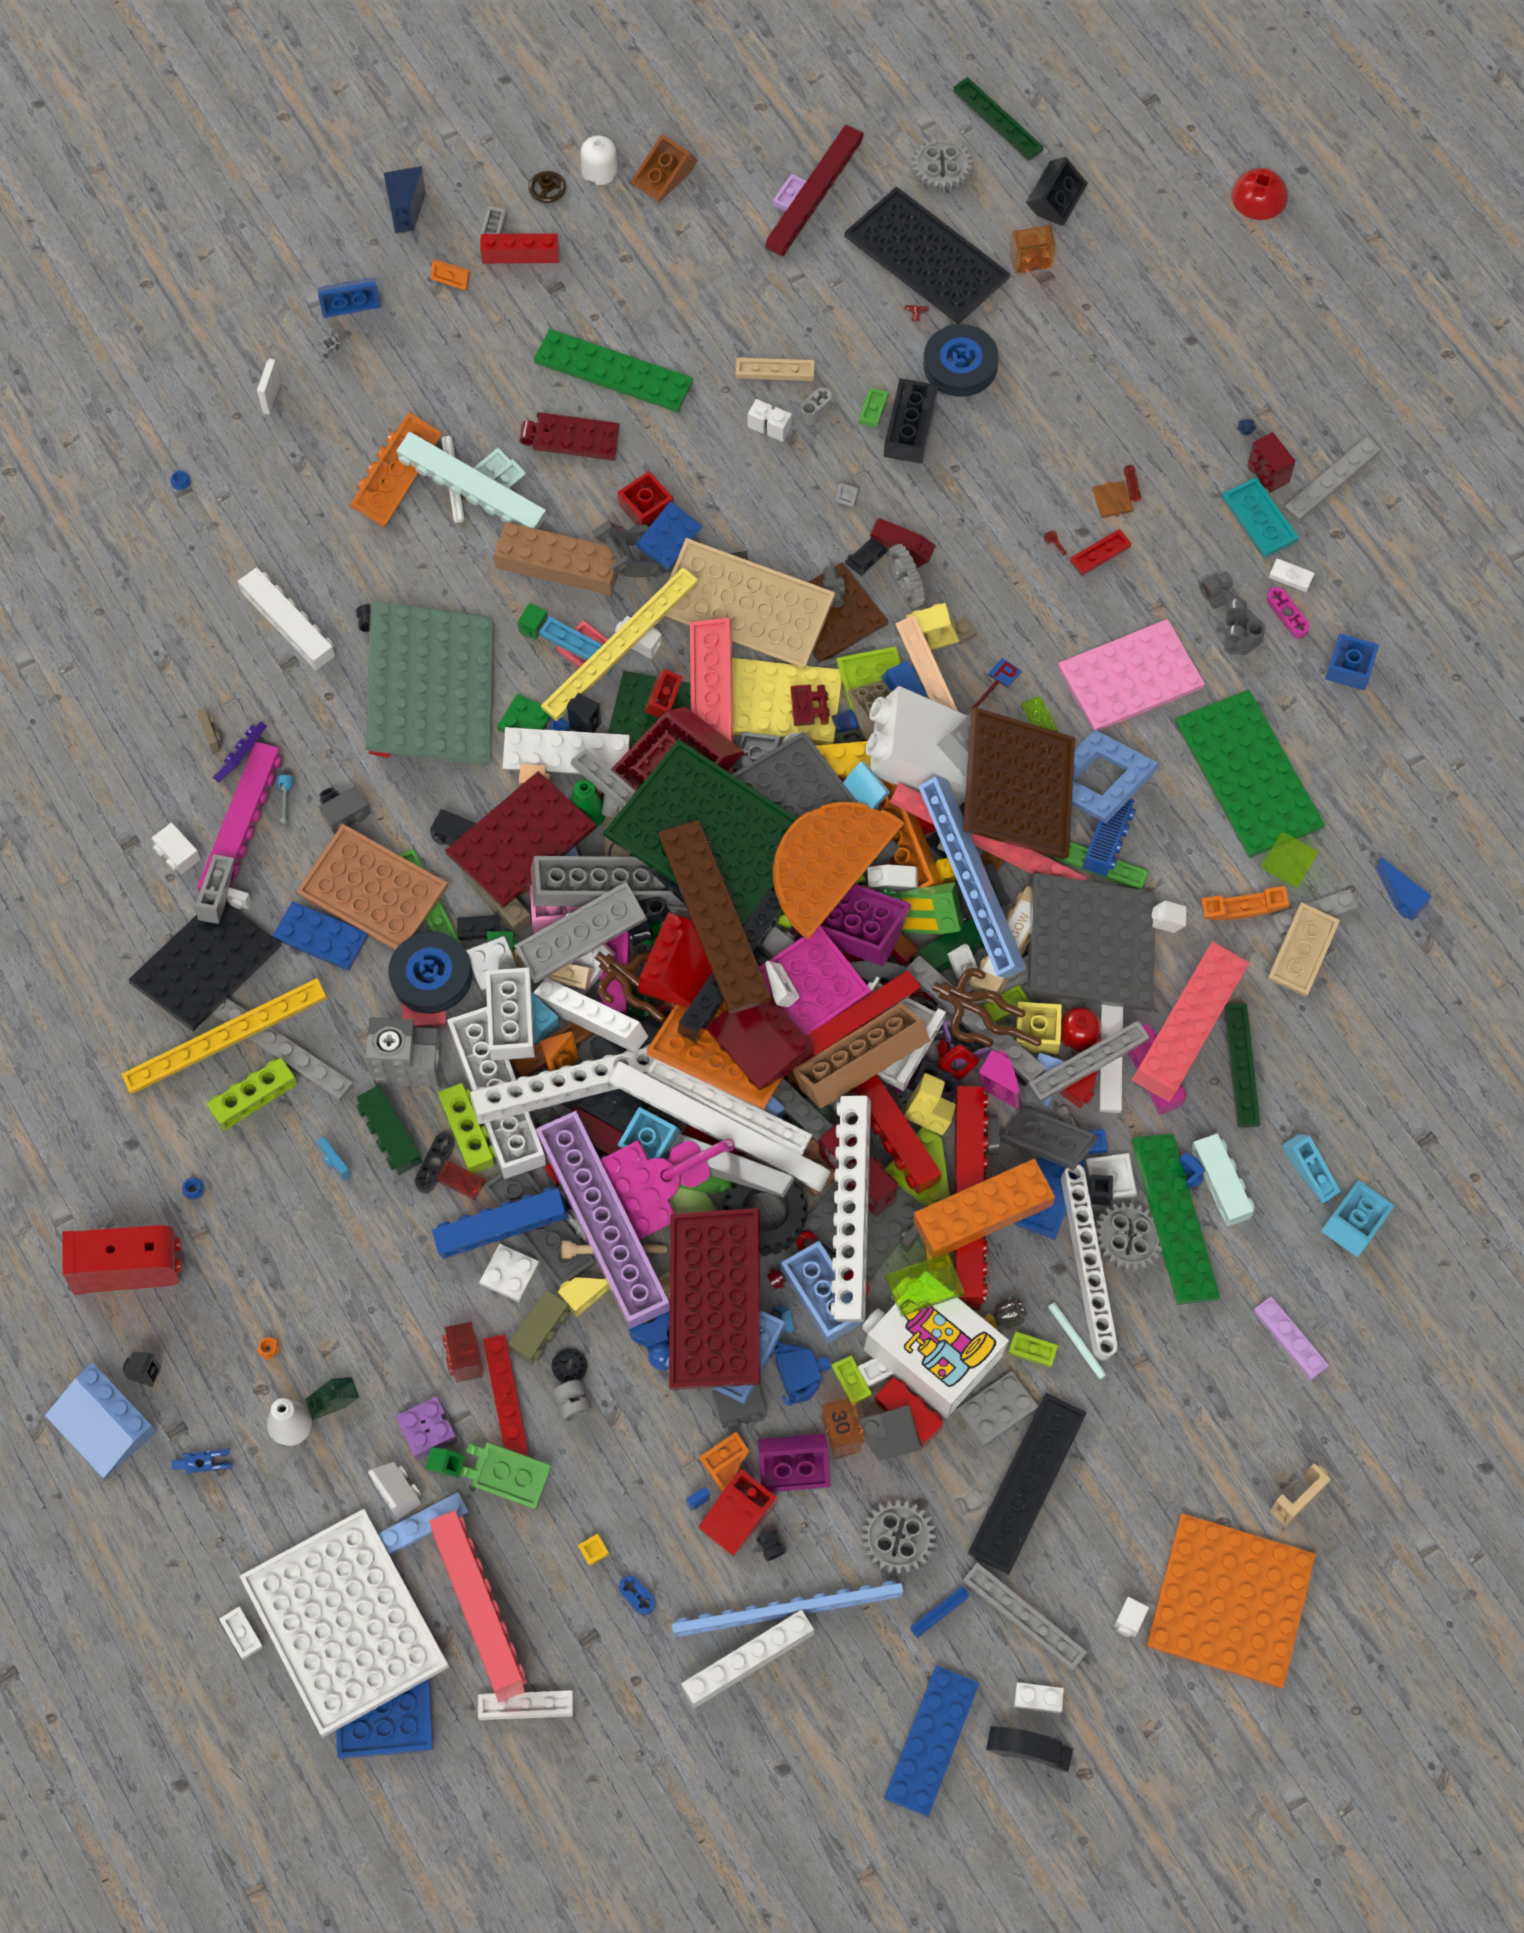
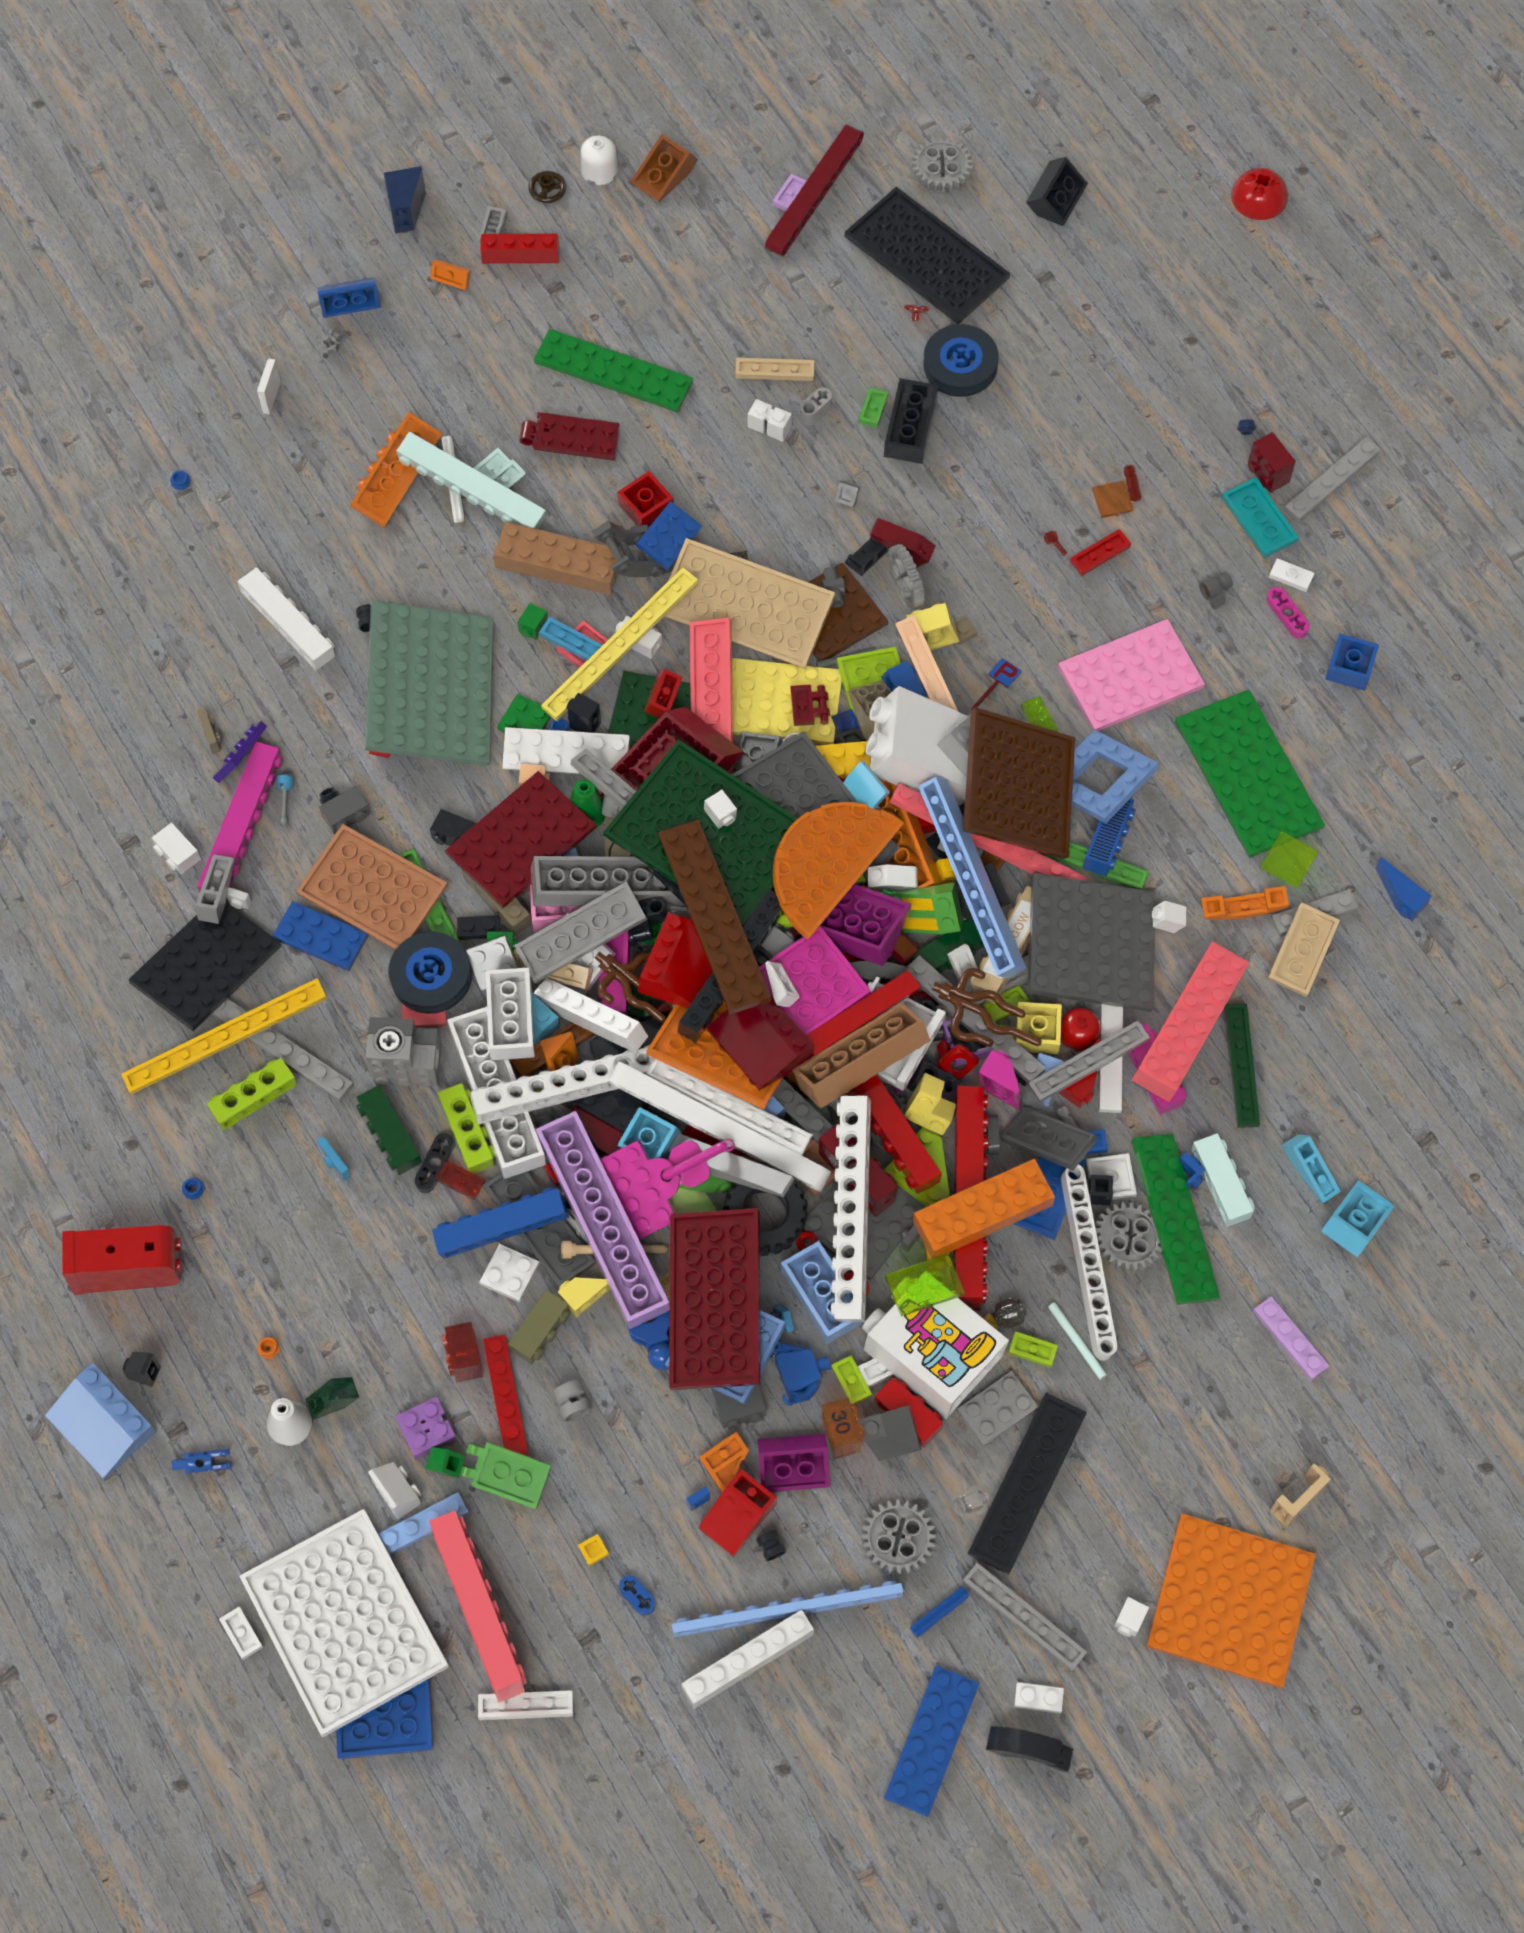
(559, 1369): black gear -> none
(720, 809): none -> white brick
(776, 1279): dark red plate -> none
(998, 118): dark green plate -> none
(1032, 249): clear orange brick -> none
(1239, 619): dark grey piece -> none

